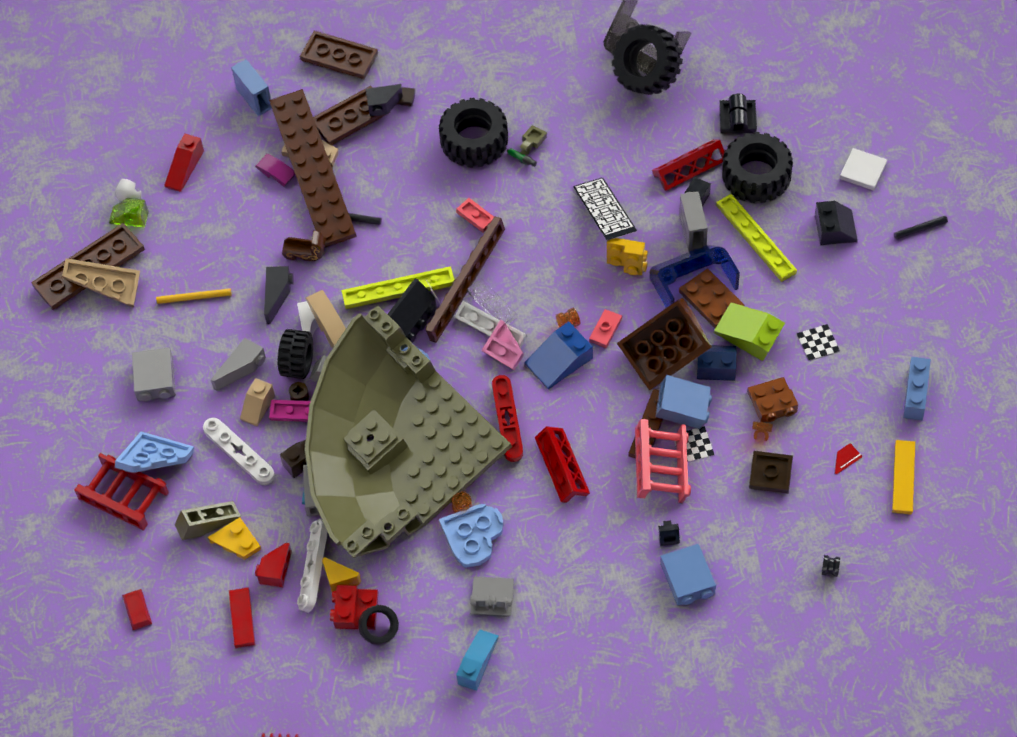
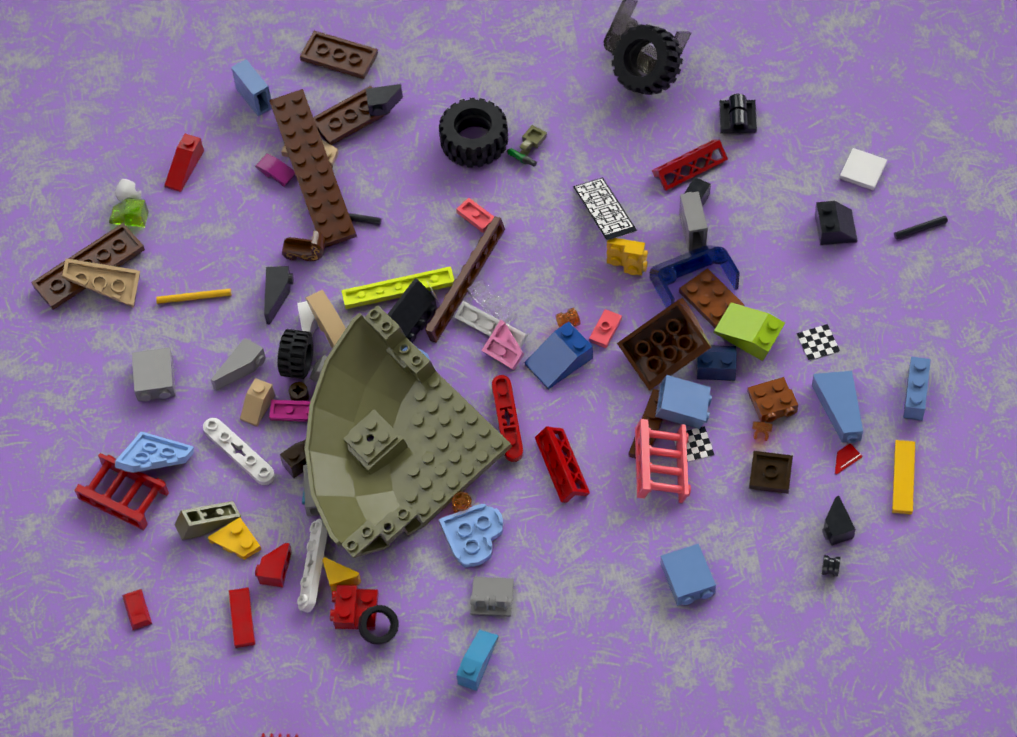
(408, 96): dark brown tile -> none
(668, 533): black tile -> none
(756, 237): neon yellow tile -> none
(757, 186): black tyre -> none
(838, 524): none -> black slope
(840, 403): none -> medium blue slope

